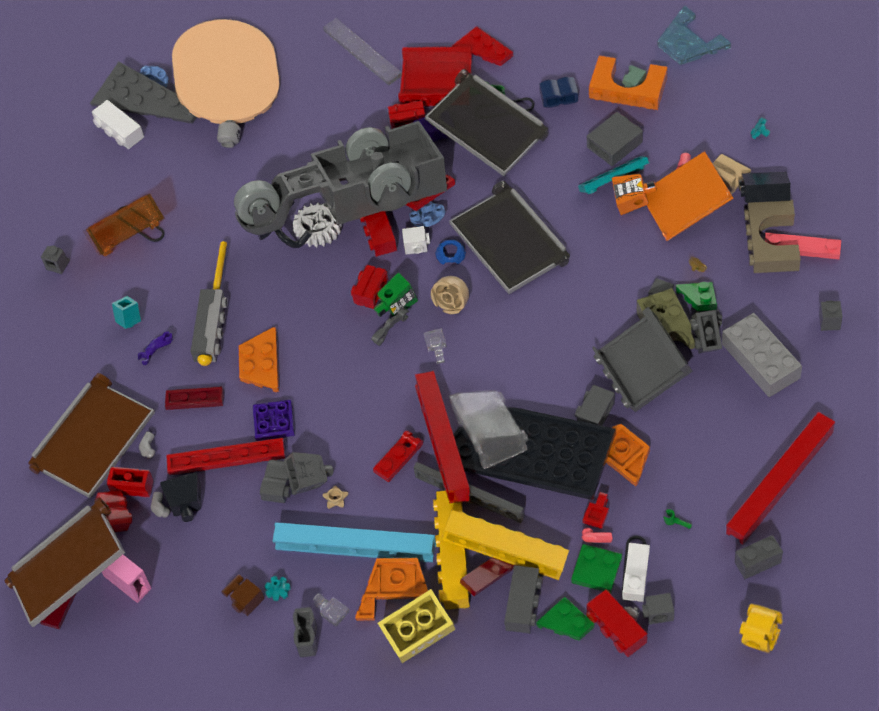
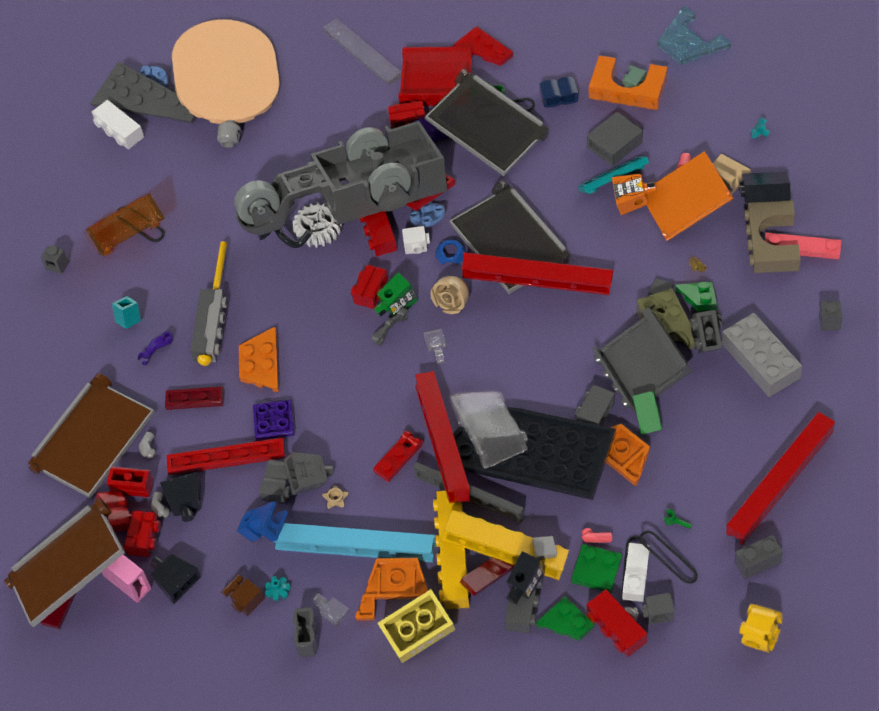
(142, 533): none -> red brick
(174, 576): none -> black torso
(262, 522): none -> blue piece
(524, 577): none -> black torso
(537, 273): none -> red tile
(544, 547): none -> light grey tile
(597, 513): red plate -> none
(647, 412): none -> green slope
(676, 554): none -> black piece

